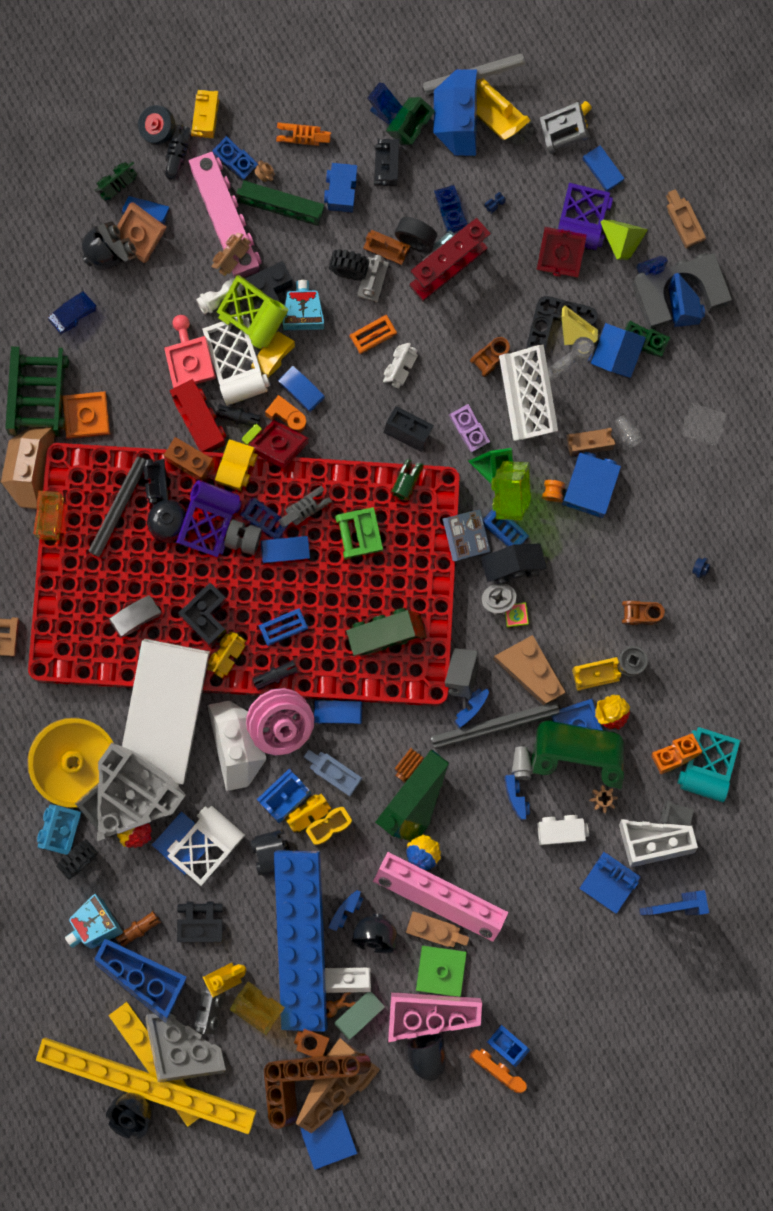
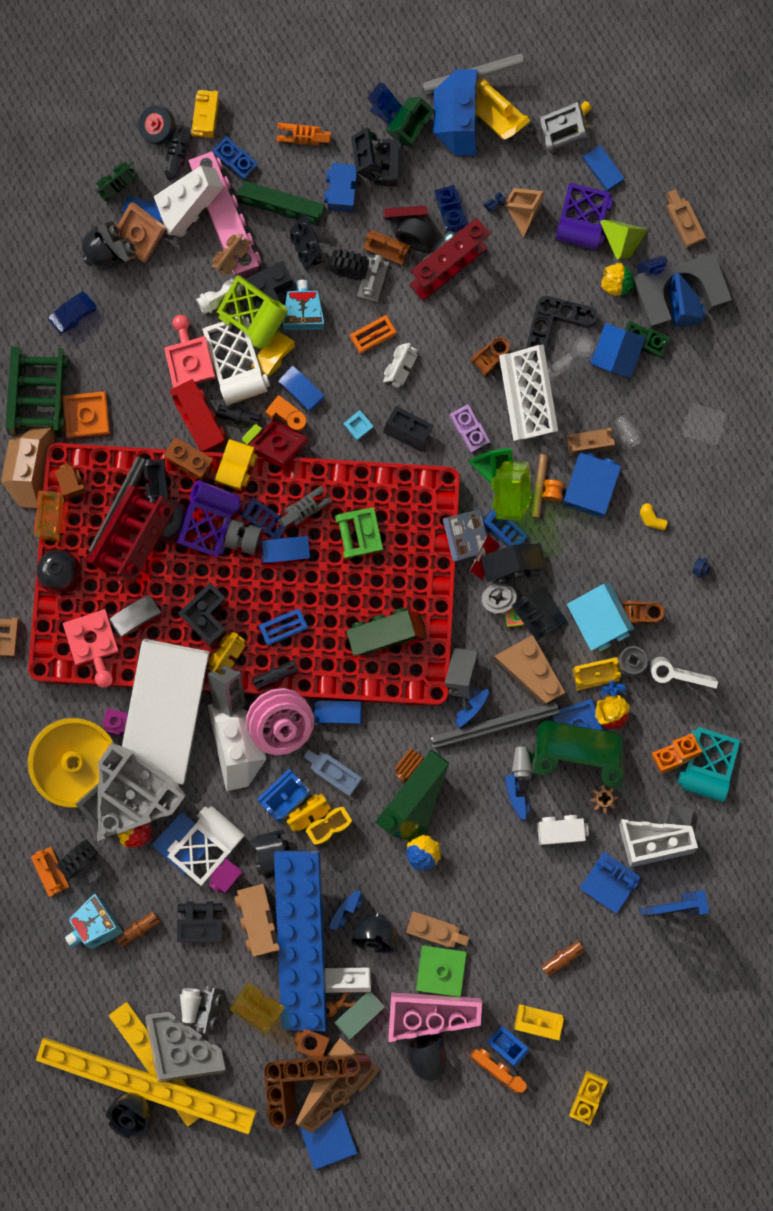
(50, 875): none -> orange hinge
(58, 571): none -> black cylinder
(58, 829): dark azure bracket -> none
(69, 481): none -> dark orange brick
(87, 652): none -> coral plate
(115, 722): none -> magenta window
(120, 525): none -> dark red fence
(143, 978): blue wedge -> none
(186, 198): none -> white wedge
(190, 1003): none -> white cone
(224, 876): none -> magenta window
(224, 978): yellow hinge -> none
(227, 691): none -> dark grey hinge
(257, 920): none -> medium nougat wedge
(264, 171): medium nougat plate -> none
(305, 242): none -> black hinge
(358, 425): none -> medium azure plate
(364, 154): none -> black hinge
(405, 212): none -> dark red tile
(405, 483): dark green hinge -> none
(440, 896): bright pink piece -> none
(488, 546): none -> red sticker
(524, 206): none -> medium nougat slope
(538, 1022): none -> yellow hinge
(539, 489): none -> medium nougat bar
(539, 613): none -> black hinge
(561, 252): dark red plate -> none
(563, 958): none -> dark orange pin
(576, 327): light yellow slope -> none
(588, 1097): none -> yellow slope
(600, 617): none -> medium azure brick
(613, 689): none -> blue plant
(617, 280): none -> yellow piece
(649, 518): none -> yellow arm
(663, 672): none -> white piece

